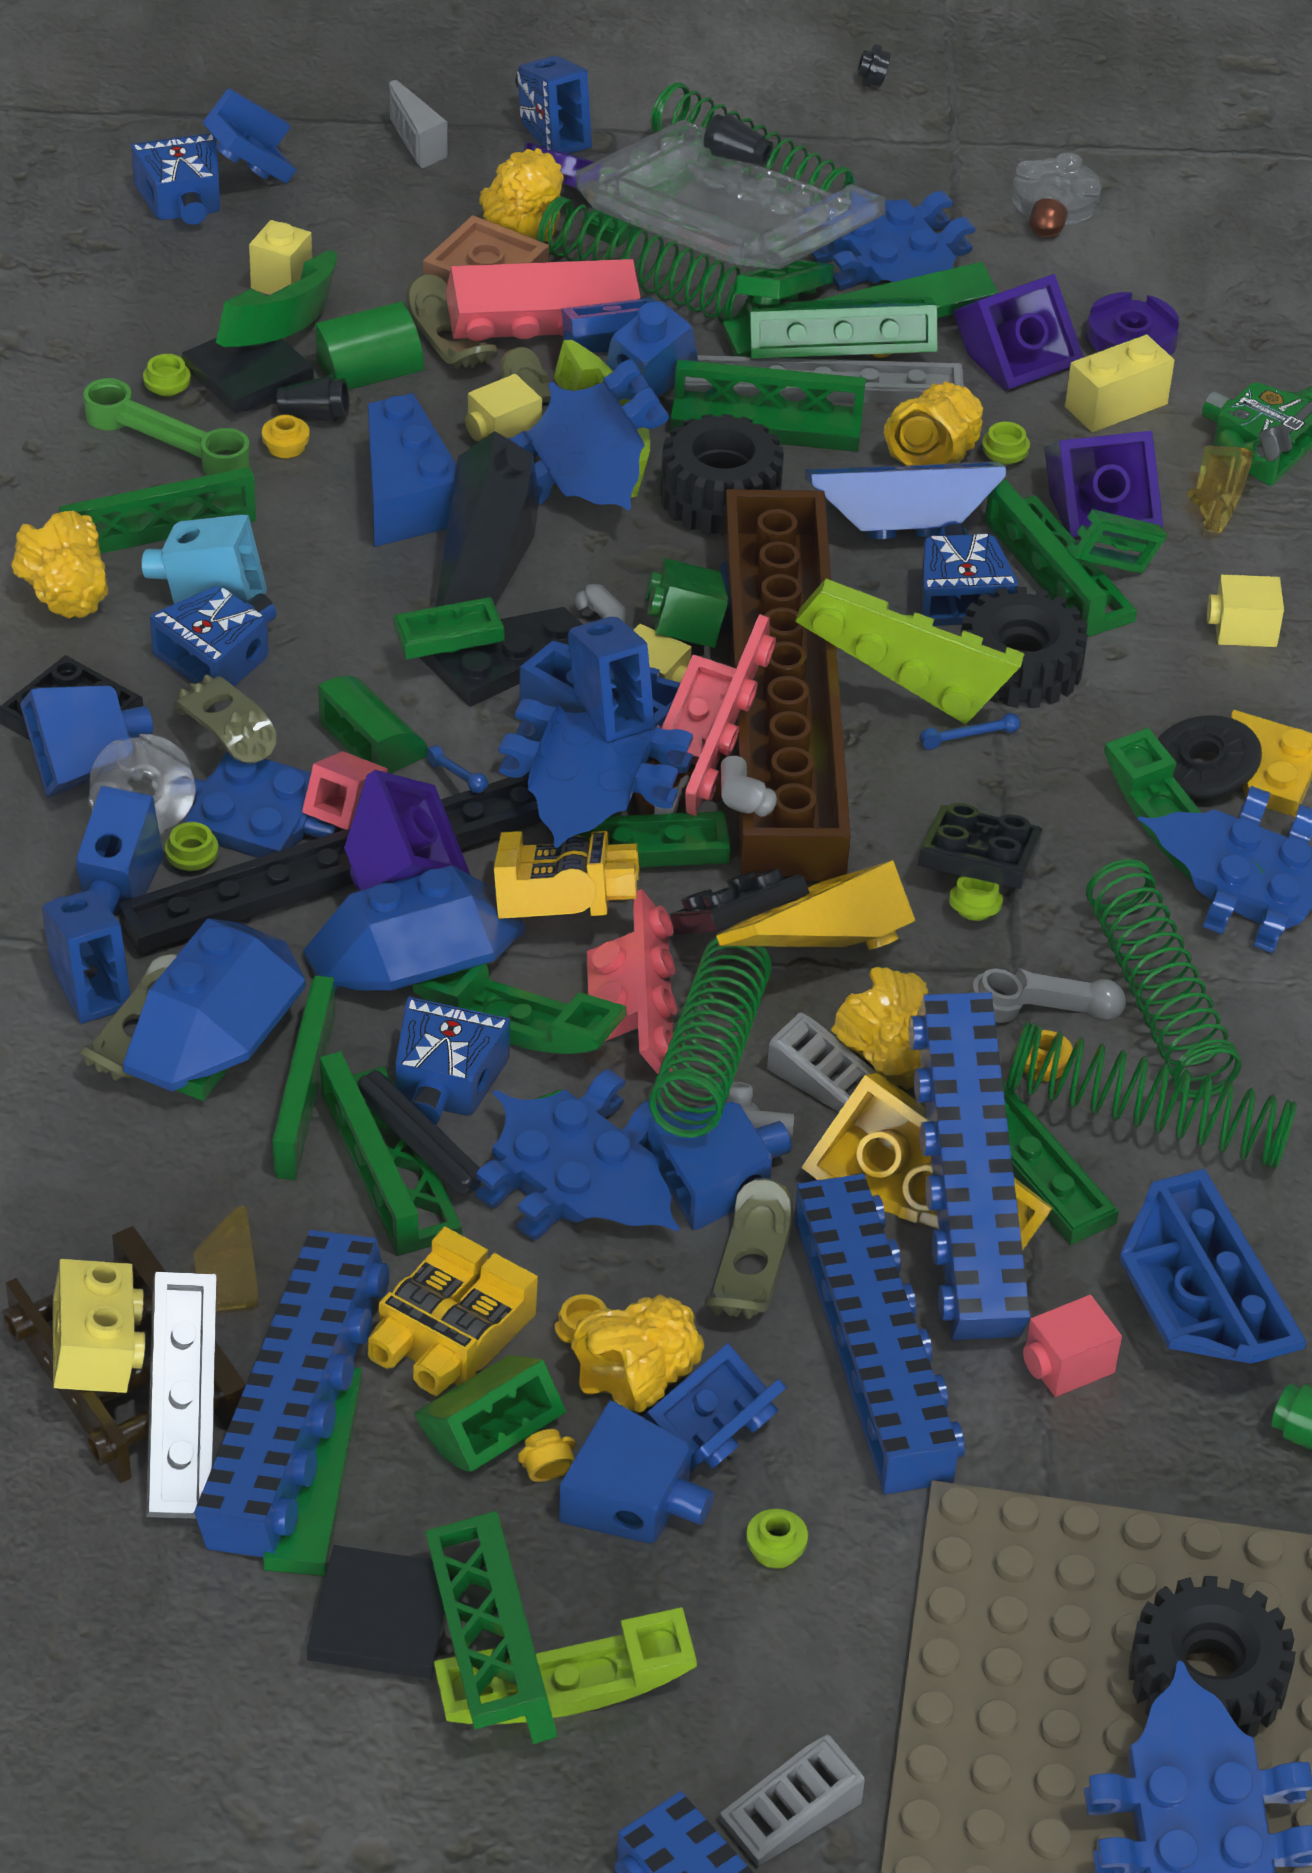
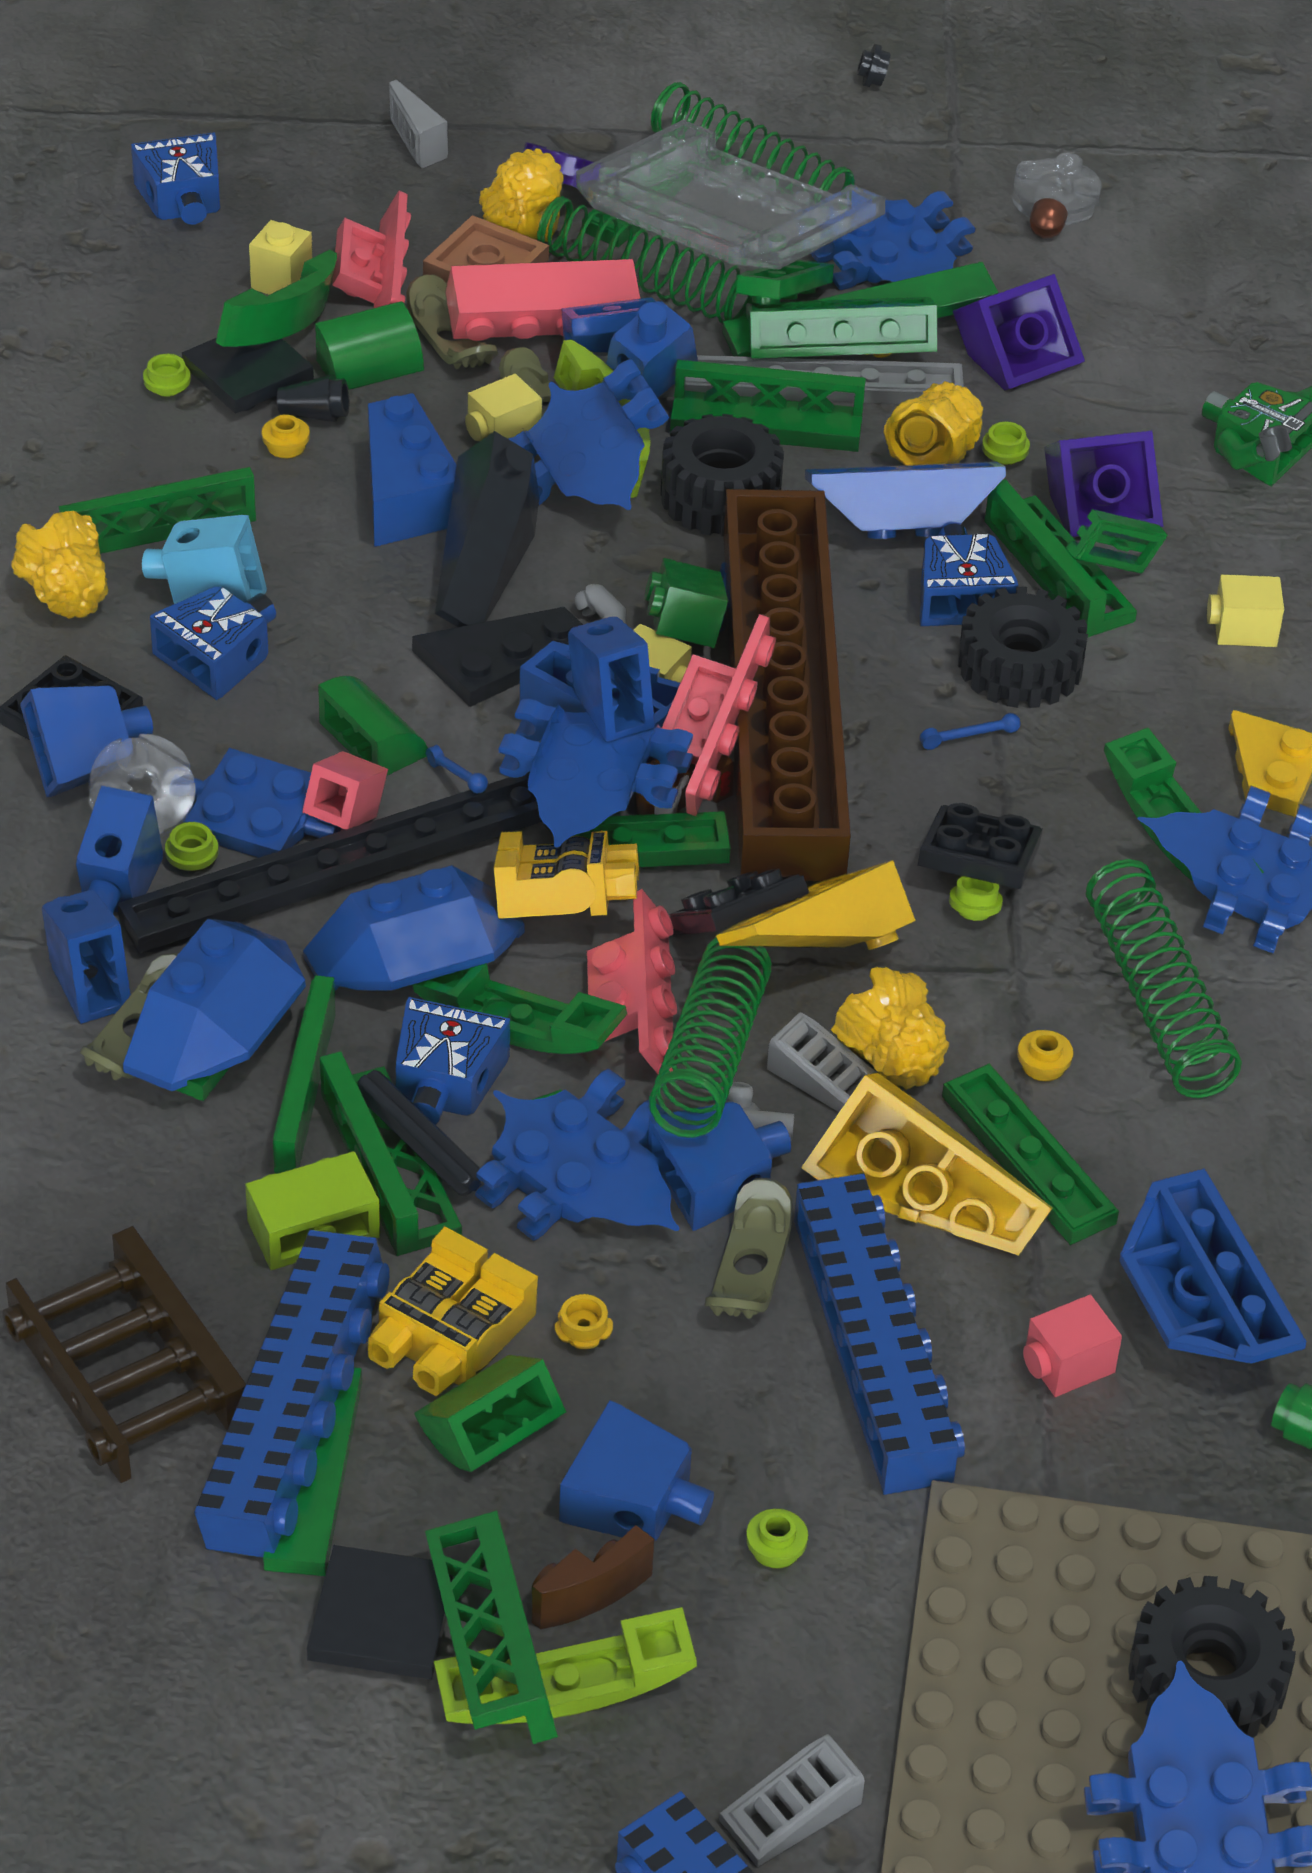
(95, 1326): light yellow brick -> none
(164, 428): bright green piece -> none
(180, 1392): plate -> none
(230, 1257): clear yellow slope -> none
(239, 727): olive piece -> none
(250, 134): blue bracket -> none
(318, 1197): none -> lime brick
(372, 261): none -> coral bracket
(399, 832): dark purple slope -> none
(448, 628): green plate -> none
(547, 1455): yellow plate -> none
(555, 103): blue torso -> none
(584, 1586): none -> reddish brown slope
(637, 1350): yellow hair -> none
(715, 1406): blue bracket -> none
(736, 141): black cone -> none
(743, 792): light grey arm -> none
(932, 663): lime wing -> none
(970, 1167): blue brick -> none
(1031, 1035): green piece -> none
(1100, 999): light grey piece -> none
(1119, 383): light yellow brick -> none
(1120, 319): dark purple plate -> none
(1220, 484): clear yellow slope -> none
(1230, 739): black wheel -> none

